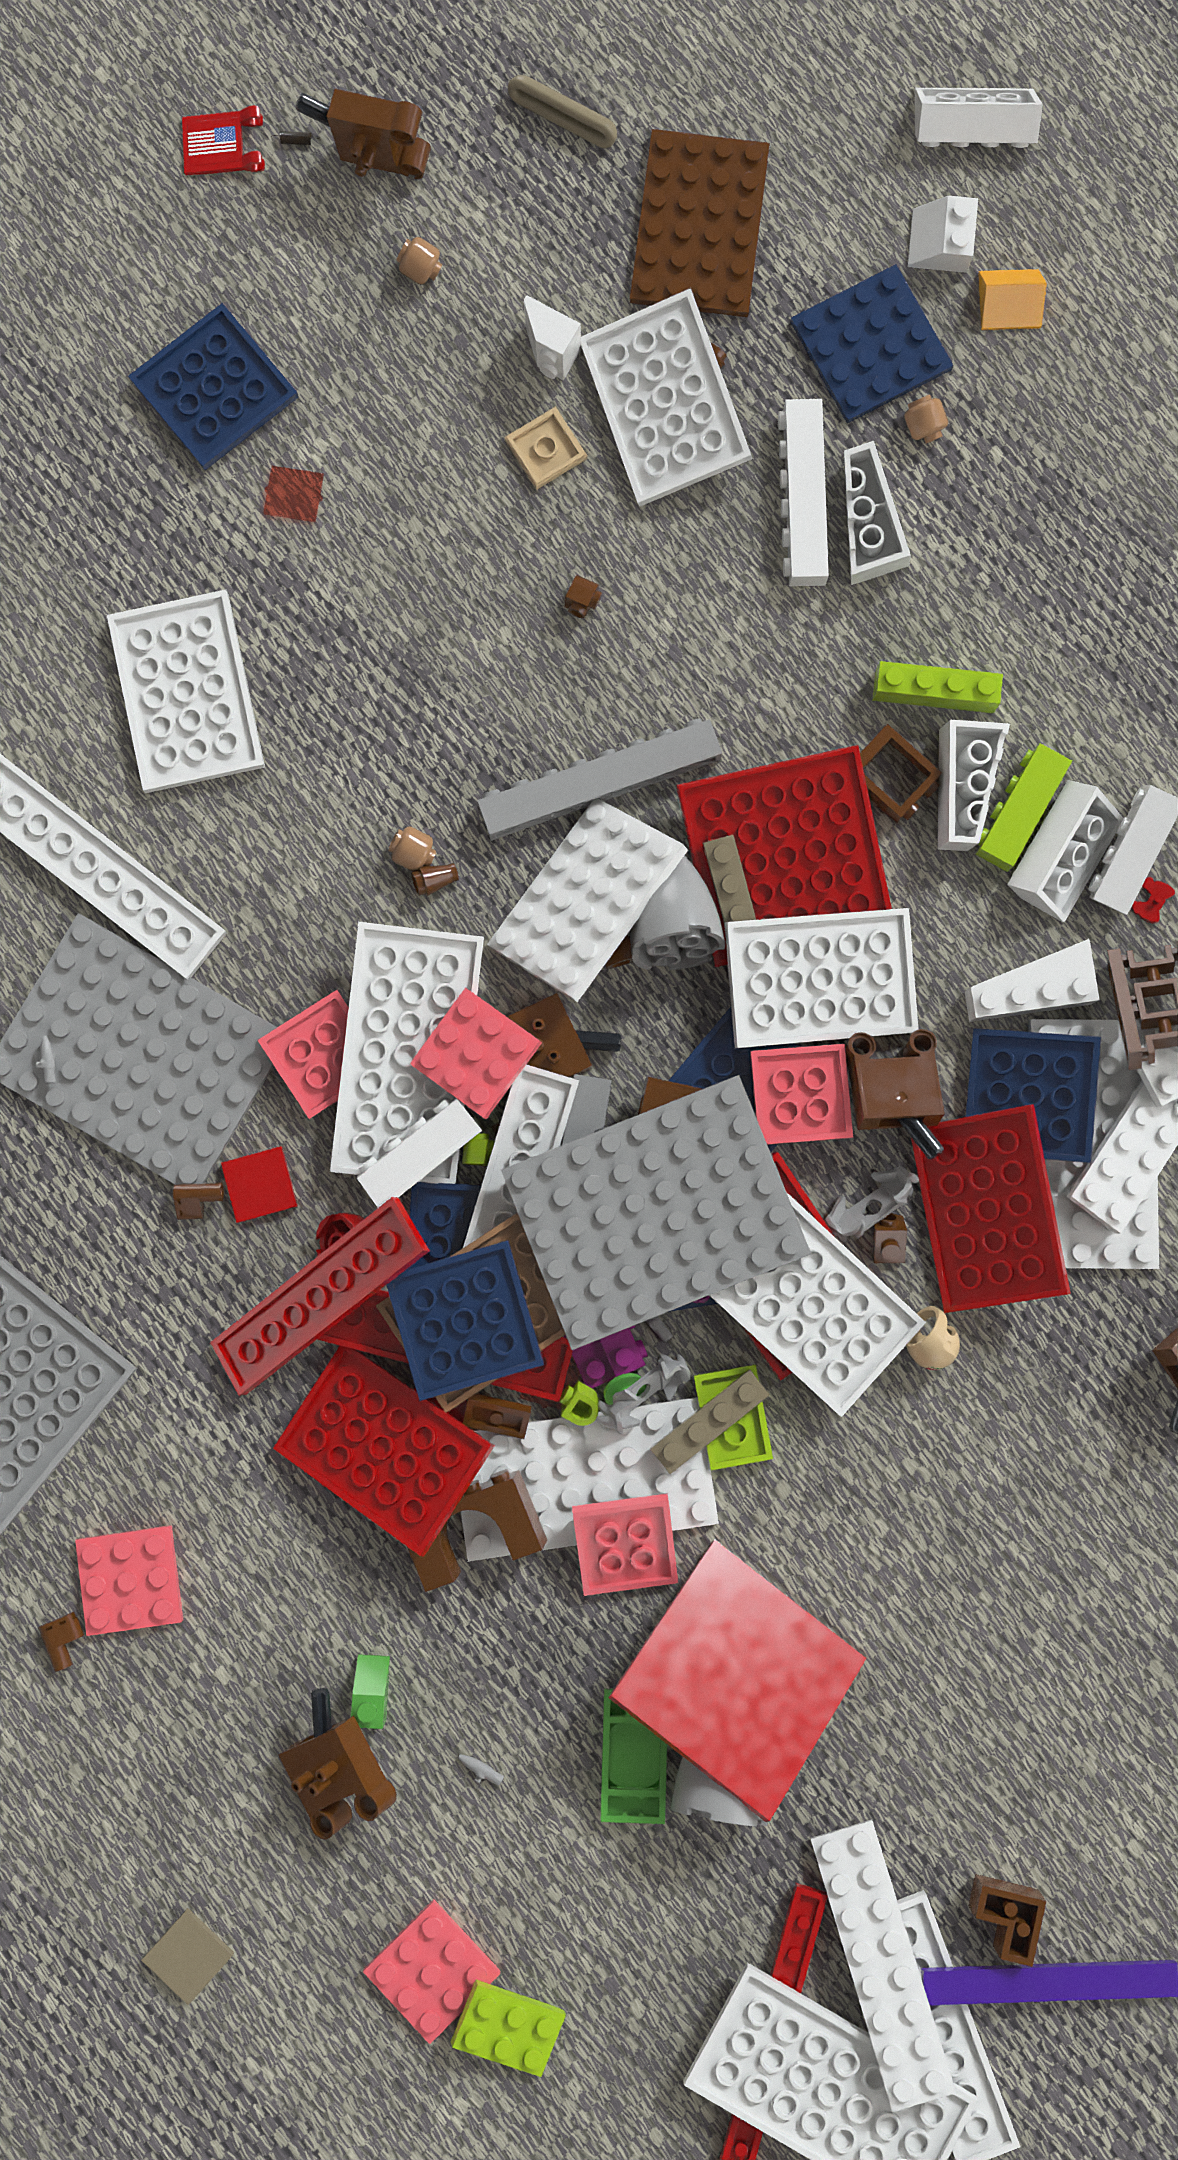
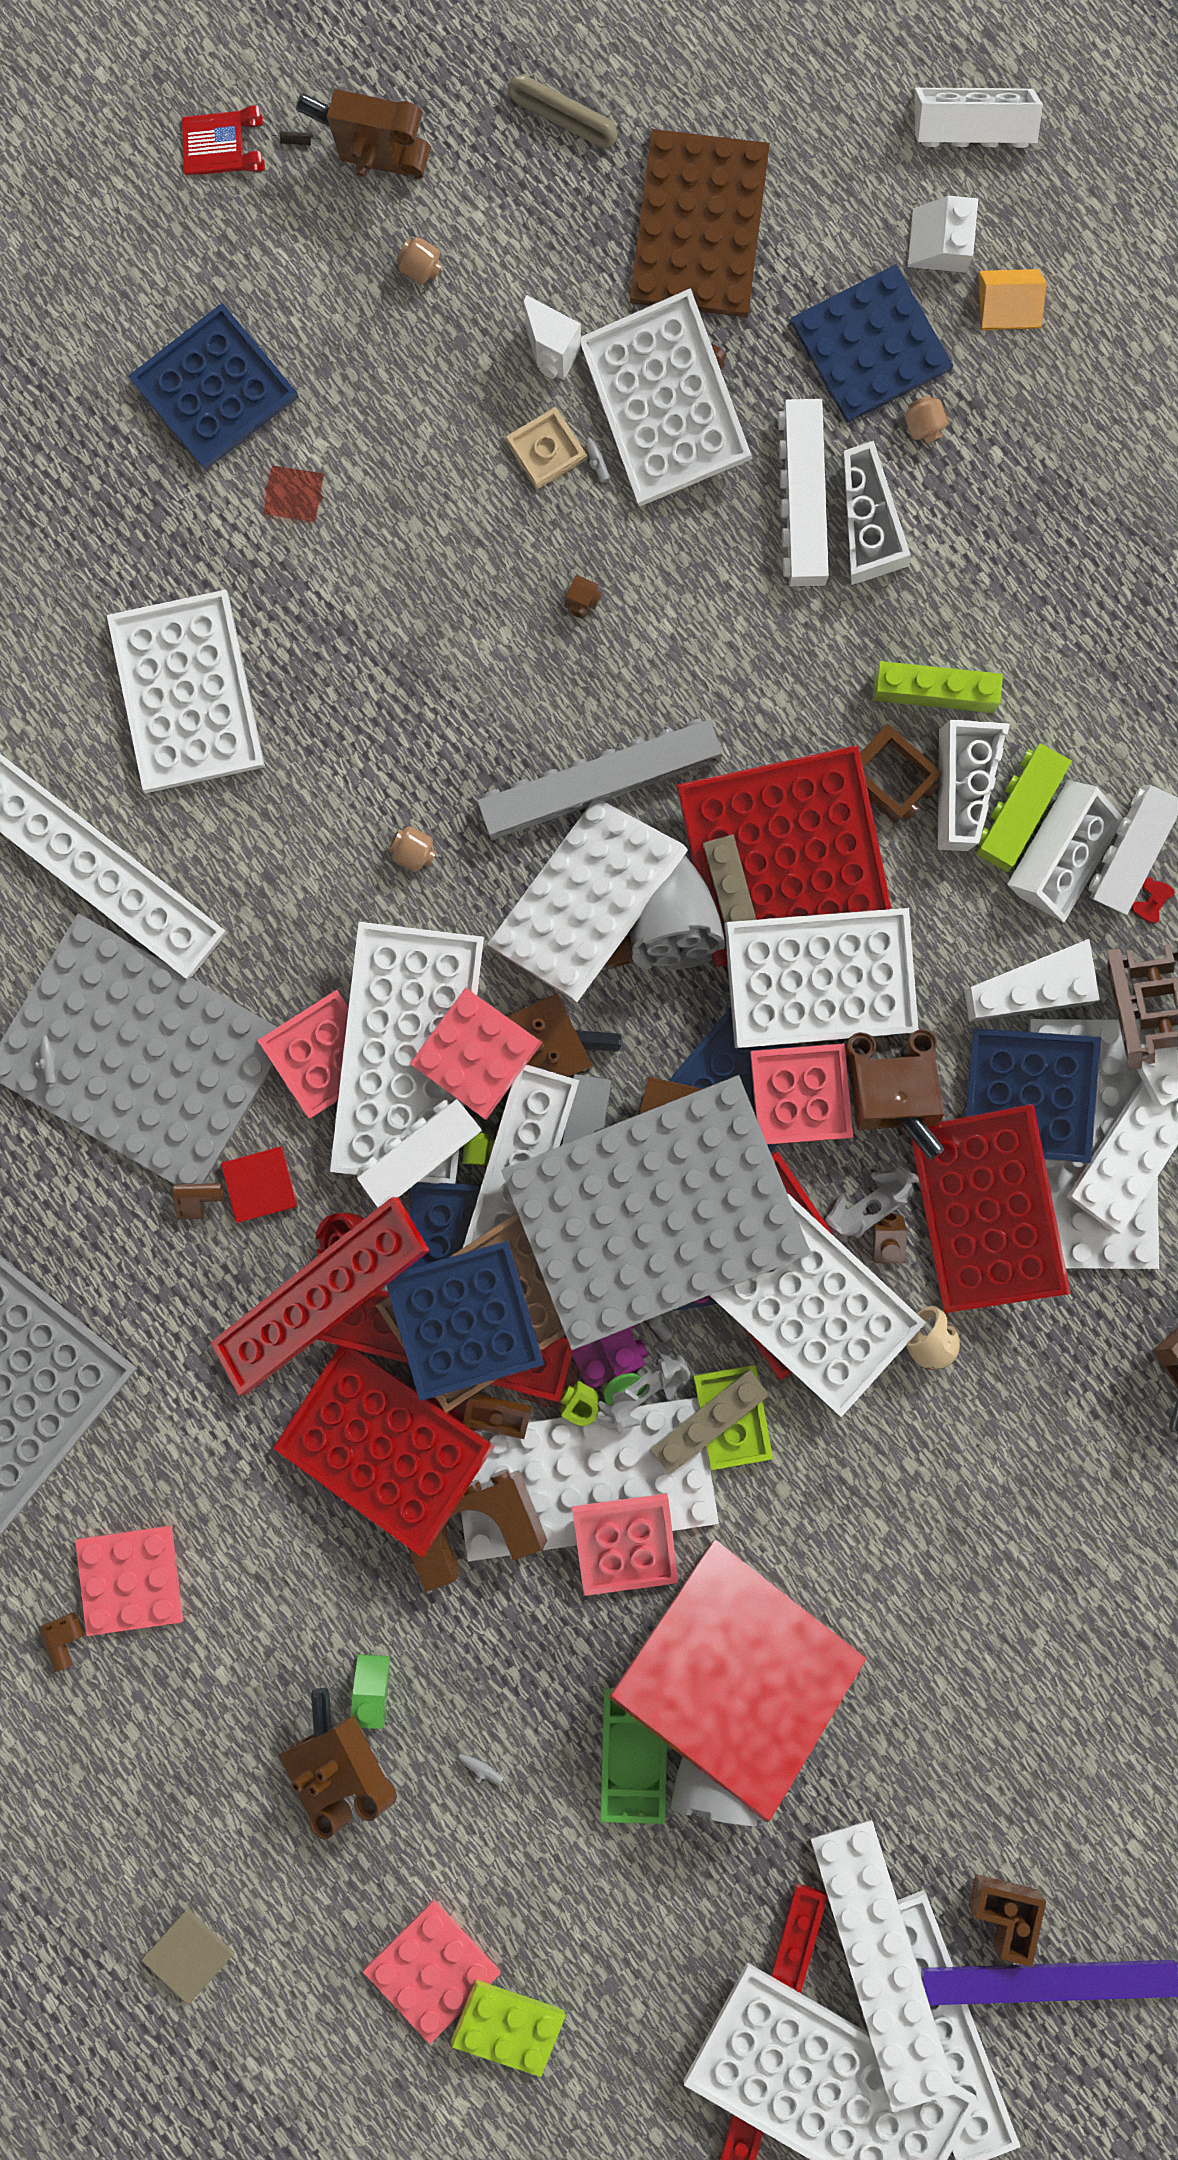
(433, 878): reddish brown cone -> none
(597, 462): none -> light grey helmet

